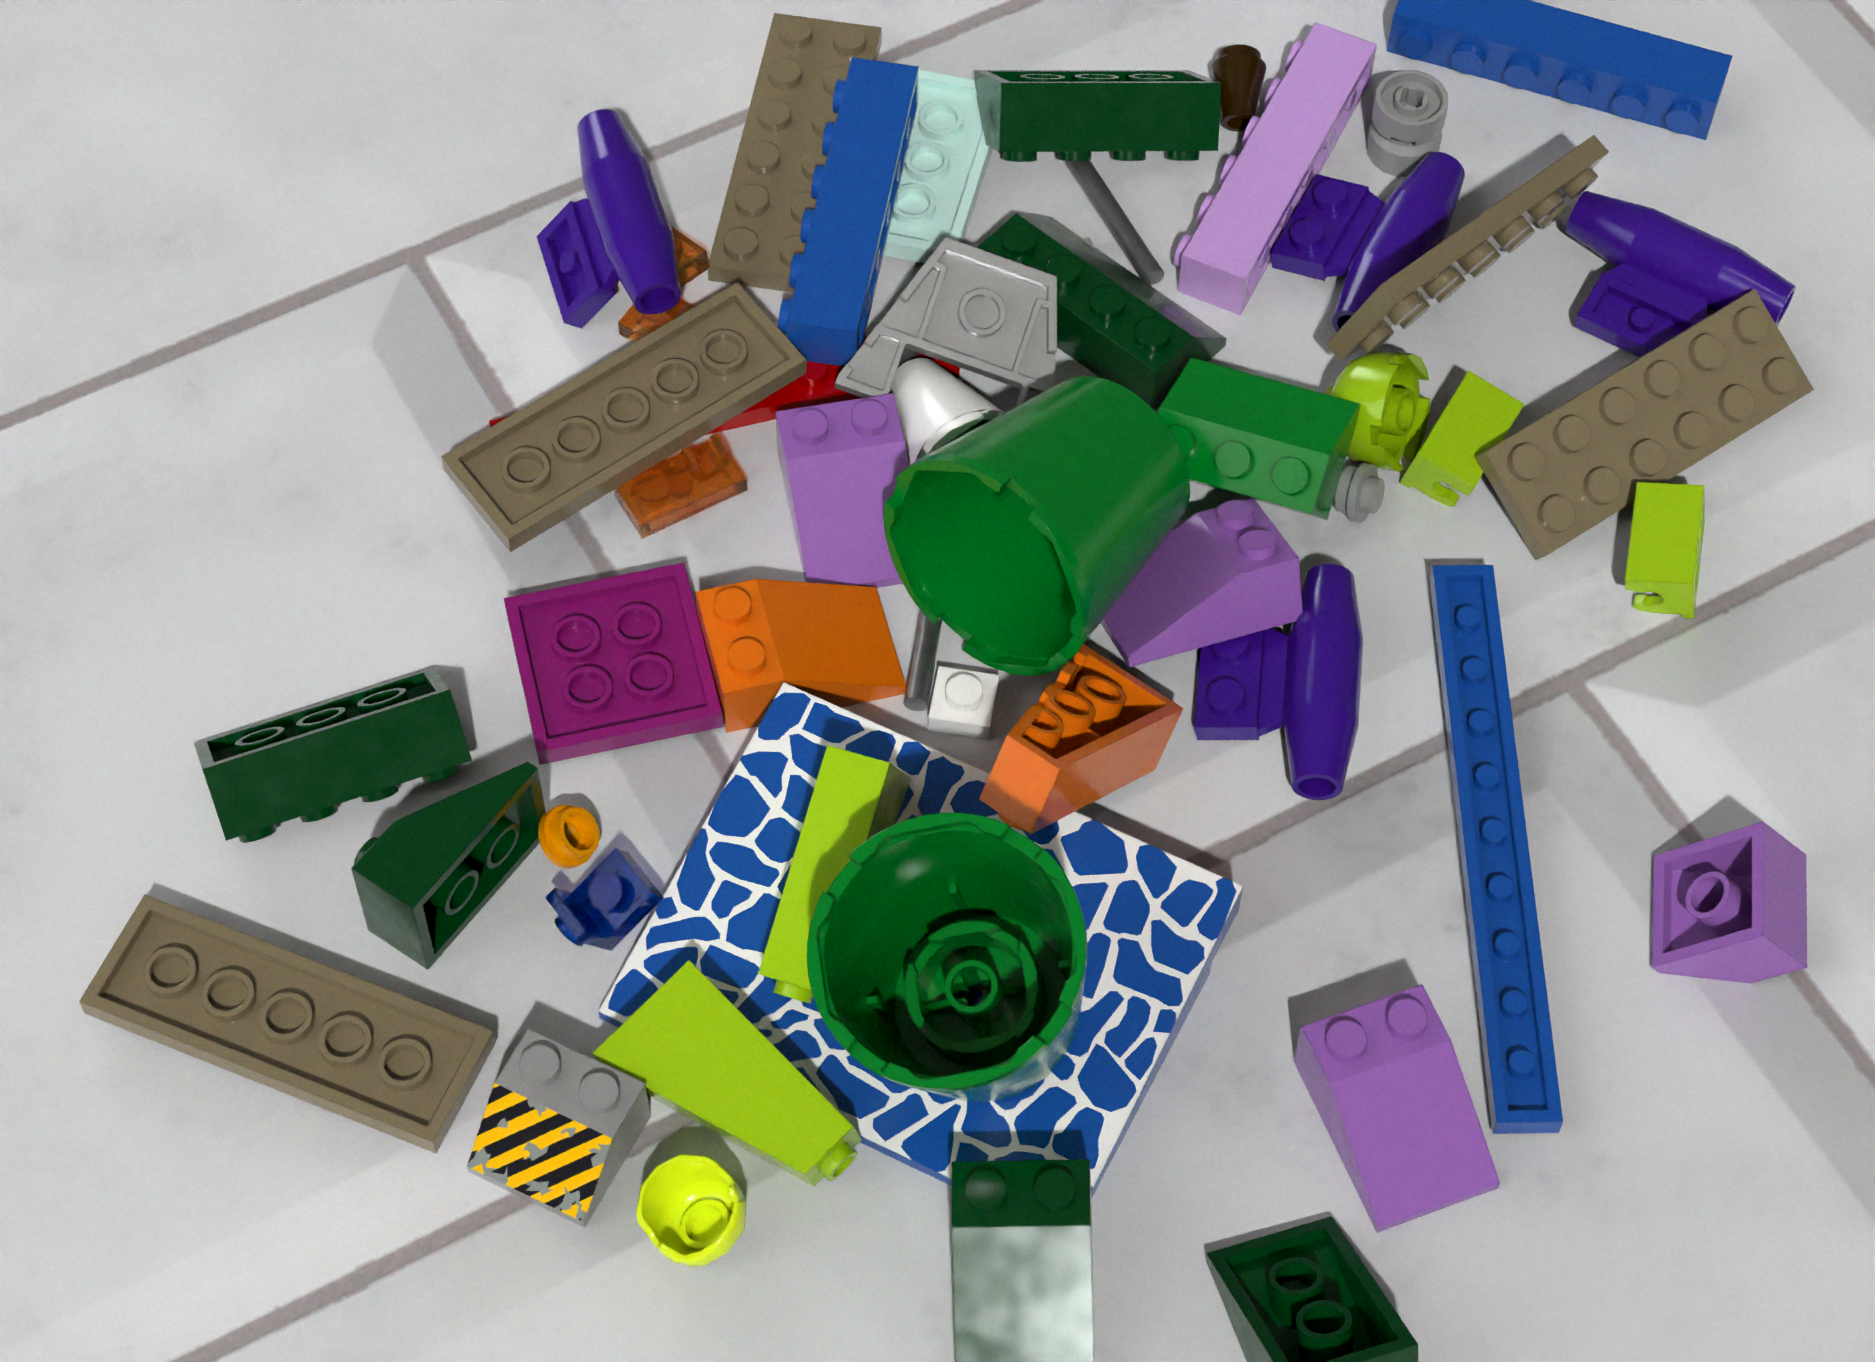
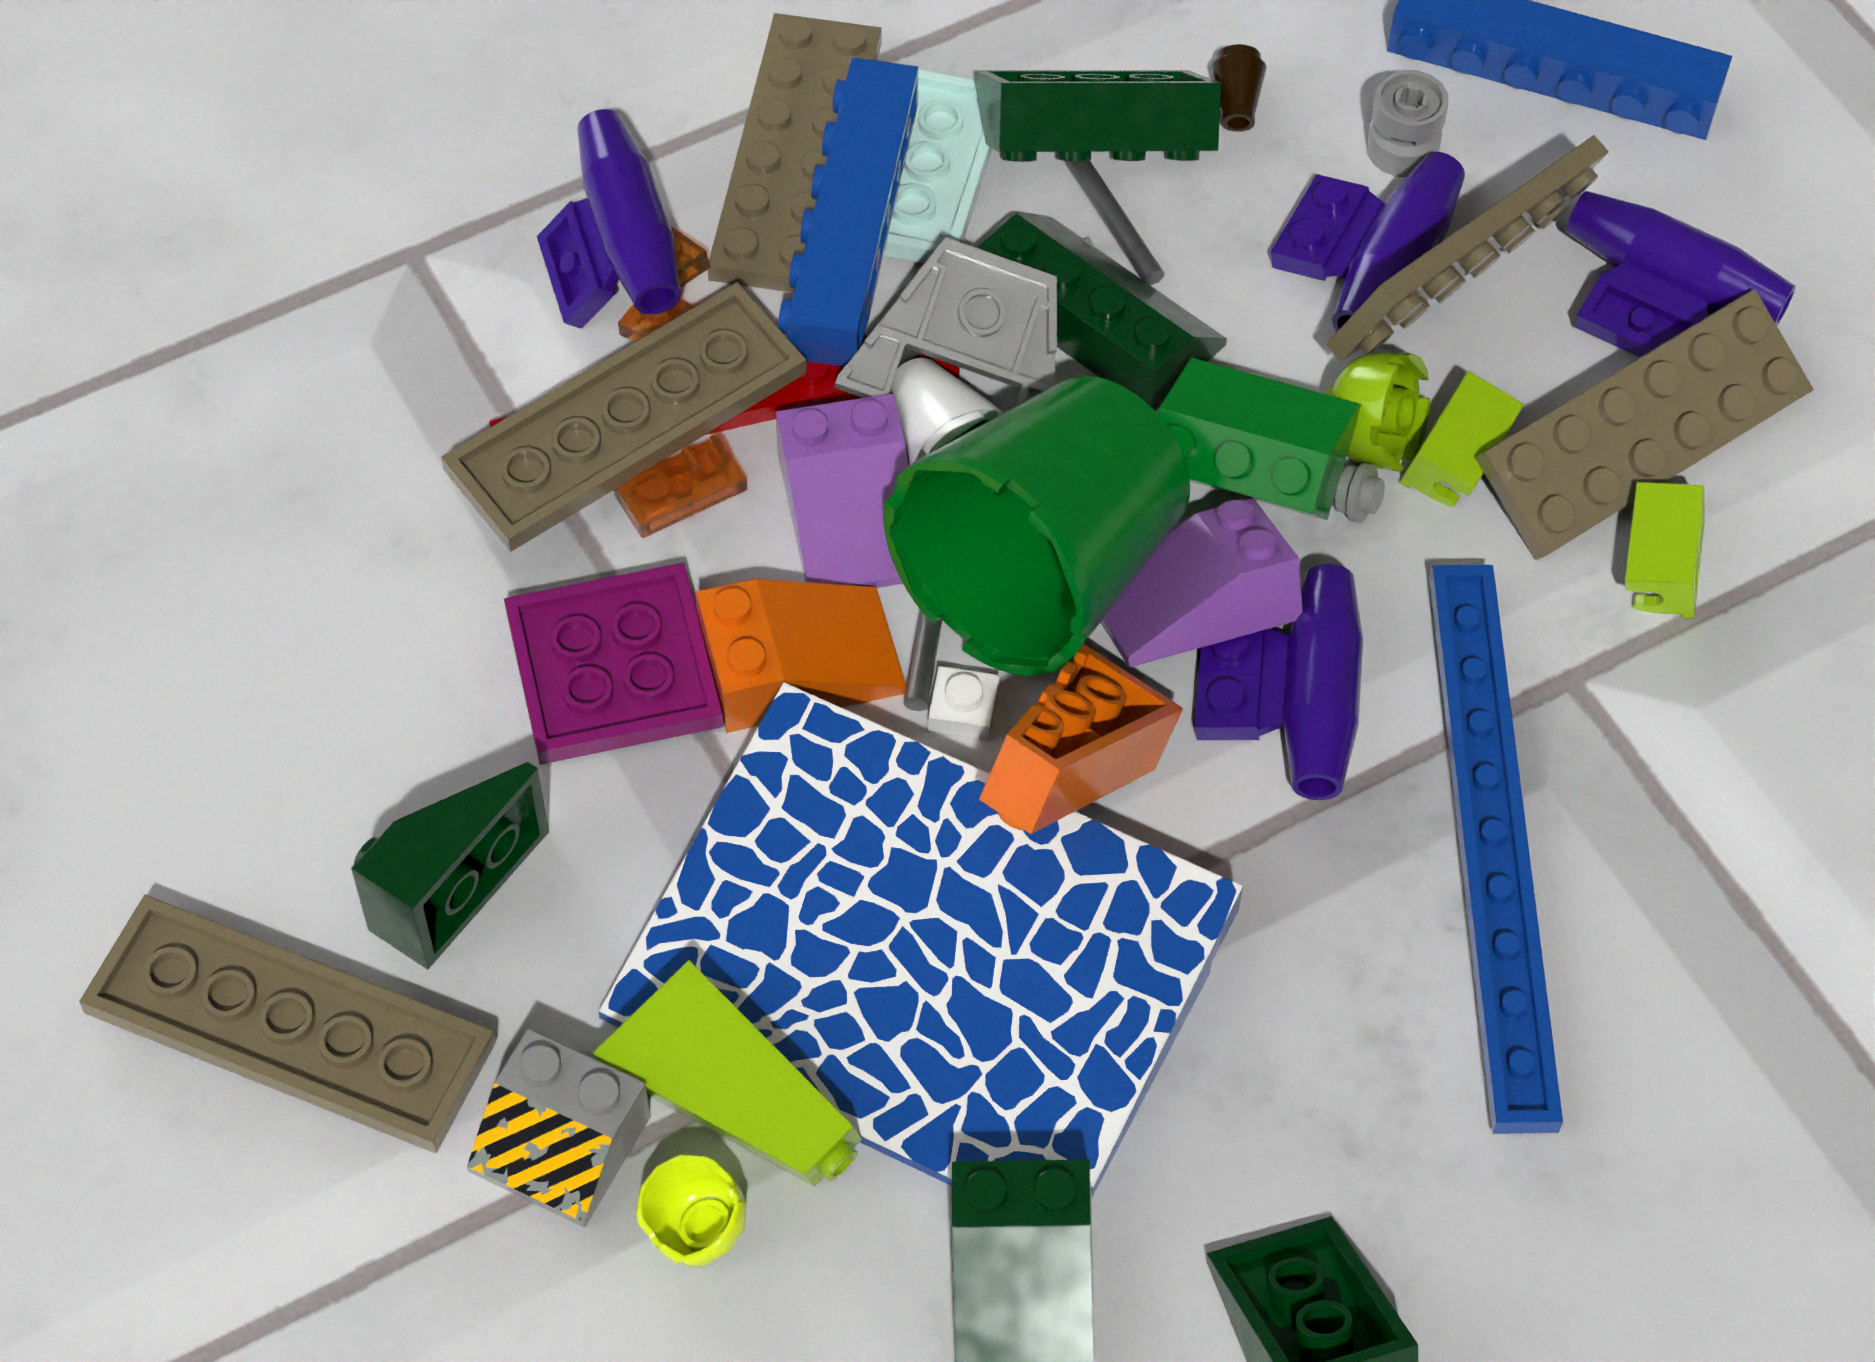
(333, 754): dark green slope -> none
(568, 835): light orange plate -> none
(605, 903): clear blue bracket -> none
(848, 806): lime slope -> none
(923, 923): green cone -> none
(1274, 168): lavender brick -> none
(1396, 1107): medium lavender slope -> none
(1731, 907): medium lavender slope -> none

